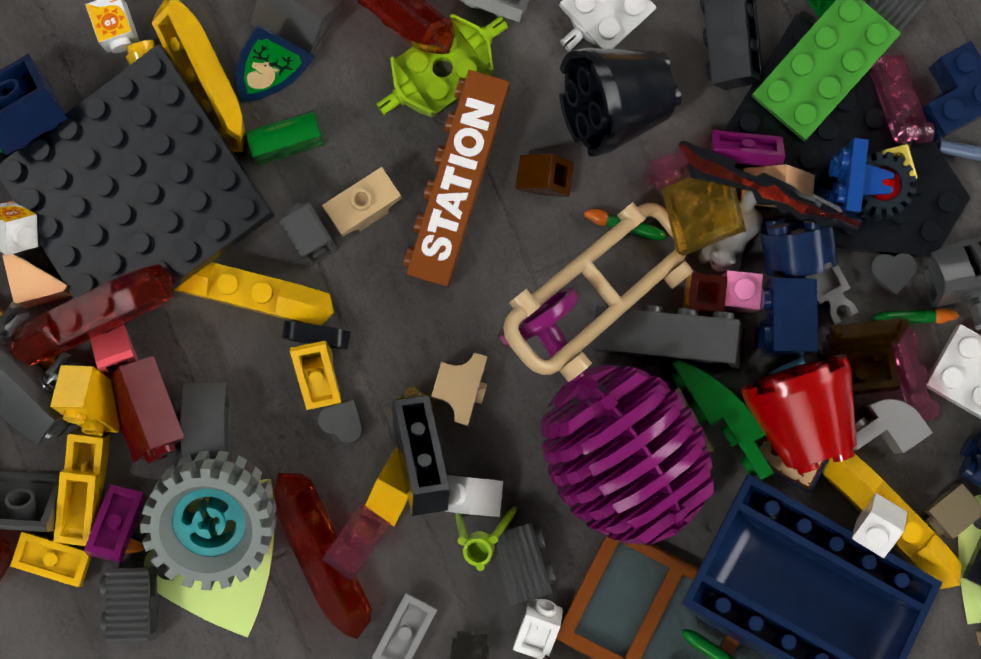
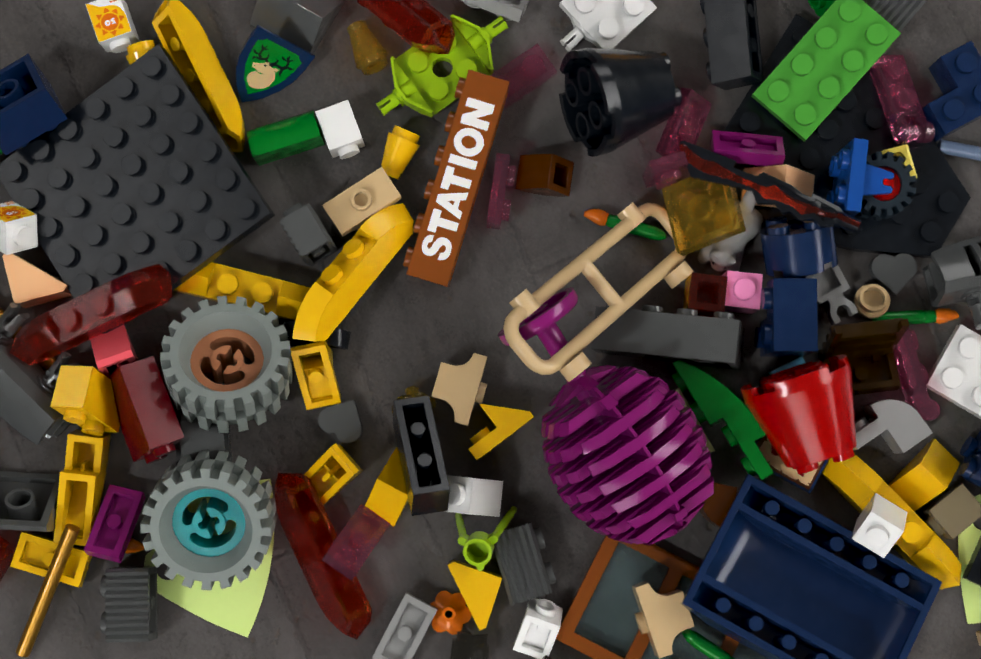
(47, 590): none -> pearl gold bar
(206, 345): none -> light grey wheel
(332, 472): none -> yellow slope
(340, 130): none -> white brick
(352, 273): none -> yellow brick
(367, 50): none -> clear yellow cone
(399, 151): none -> yellow cone
(450, 602): none -> orange plant
(477, 589): none -> yellow slope
(503, 176): none -> clear pink plate
(506, 423): none -> yellow slope
(526, 73): none -> clear pink plate
(661, 617): none -> tan brick
(684, 123): none -> clear pink plate
(718, 504): none -> reddish brown brick
(872, 300): none -> tan plate
(925, 475): none -> yellow slope

